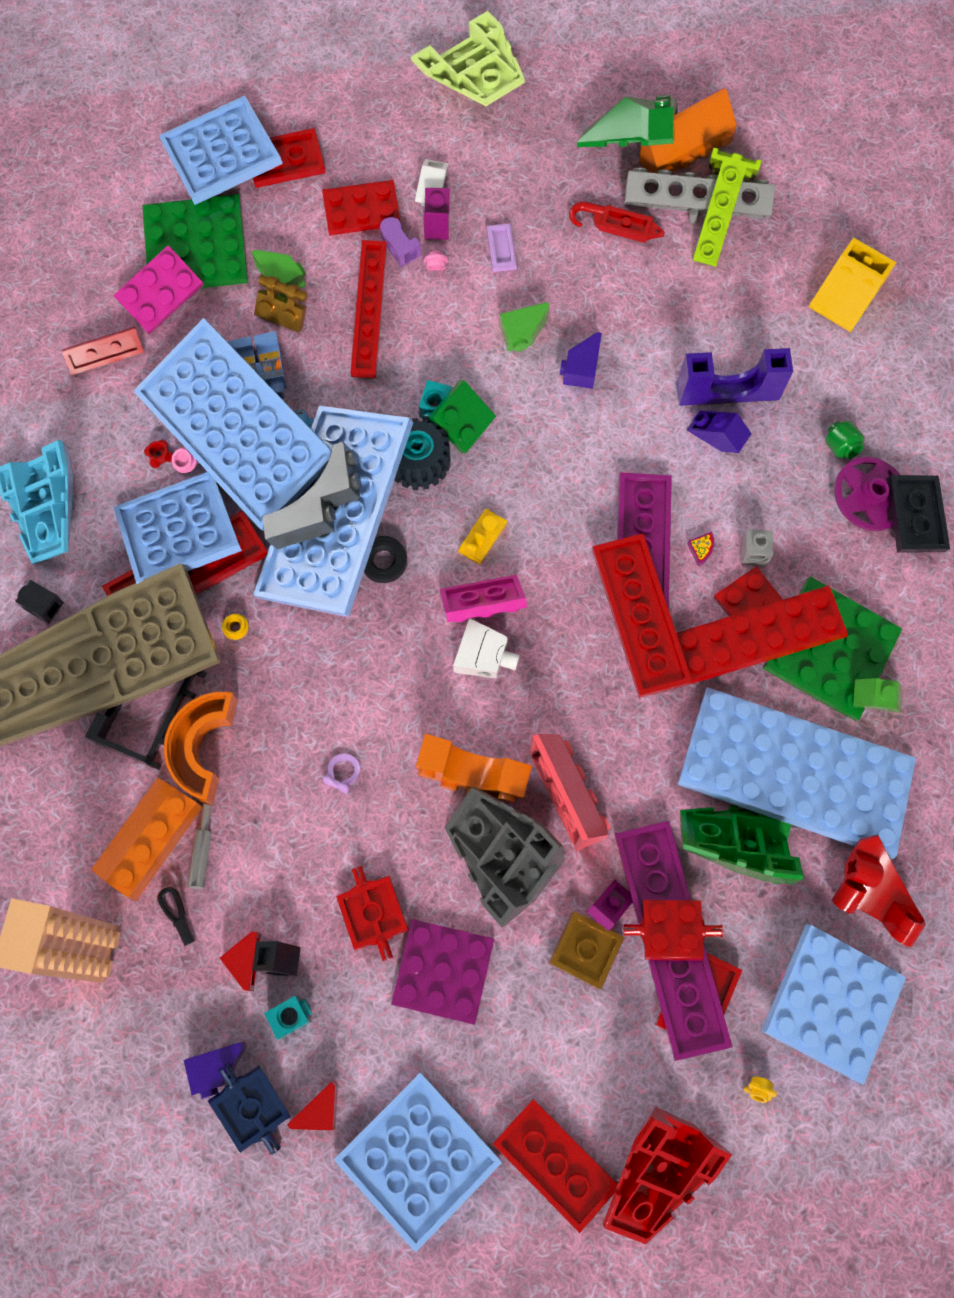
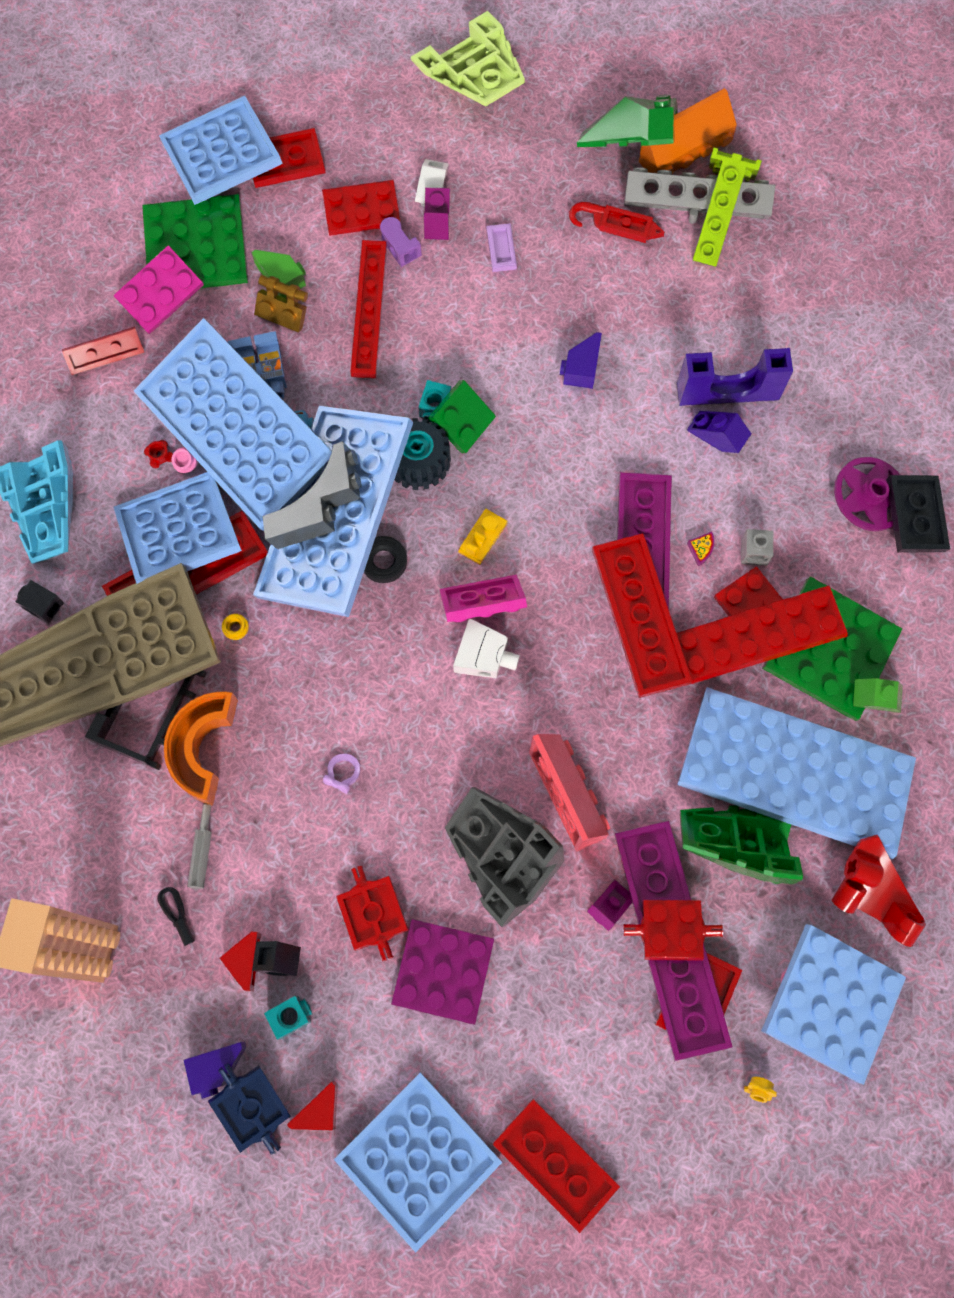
(146, 839): orange slope -> none
(435, 261): bright pink plate -> none
(464, 770): orange brick -> none
(523, 326): bright green slope -> none
(586, 950): pearl gold plate -> none
(661, 1173): red wedge -> none
(845, 439): green head -> none
(852, 284): yellow slope -> none

